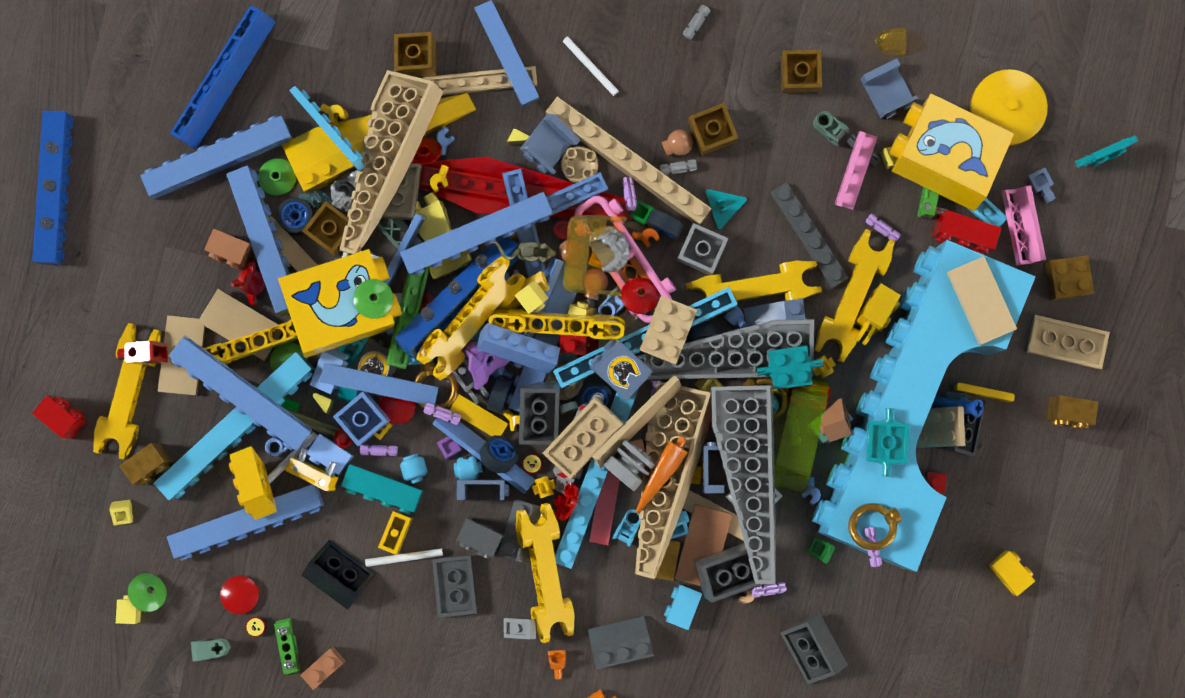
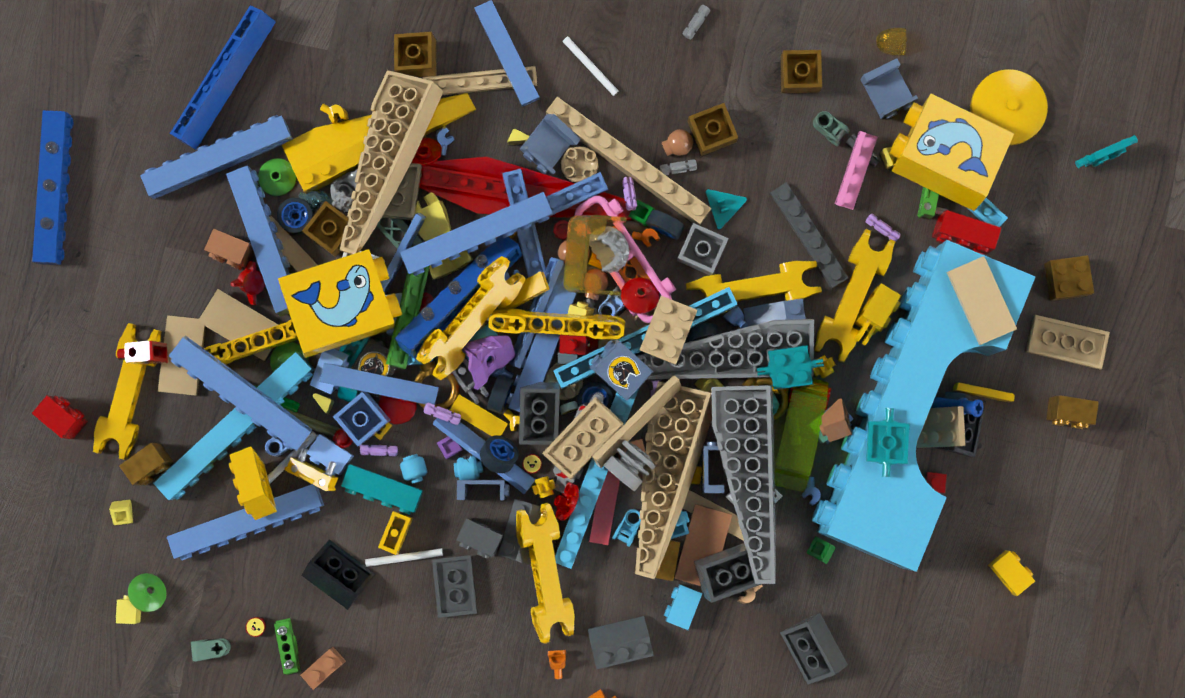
(239, 594): red dish -> none
(333, 132): medium azure plate -> none
(370, 308): bright green dish -> none
(439, 178): yellow piece -> none
(518, 348): medium blue brick -> none
(520, 628): light grey plate -> none
(530, 252): olive animal -> none
(532, 297): light yellow brick -> none
(664, 468): orange piece -> none
(768, 589): lavender axle -> none
(875, 560): lavender axle -> none
(891, 516): pearl gold piece -> none
(1027, 225): bright pink fence -> none
(1042, 182): sand blue plate -> none

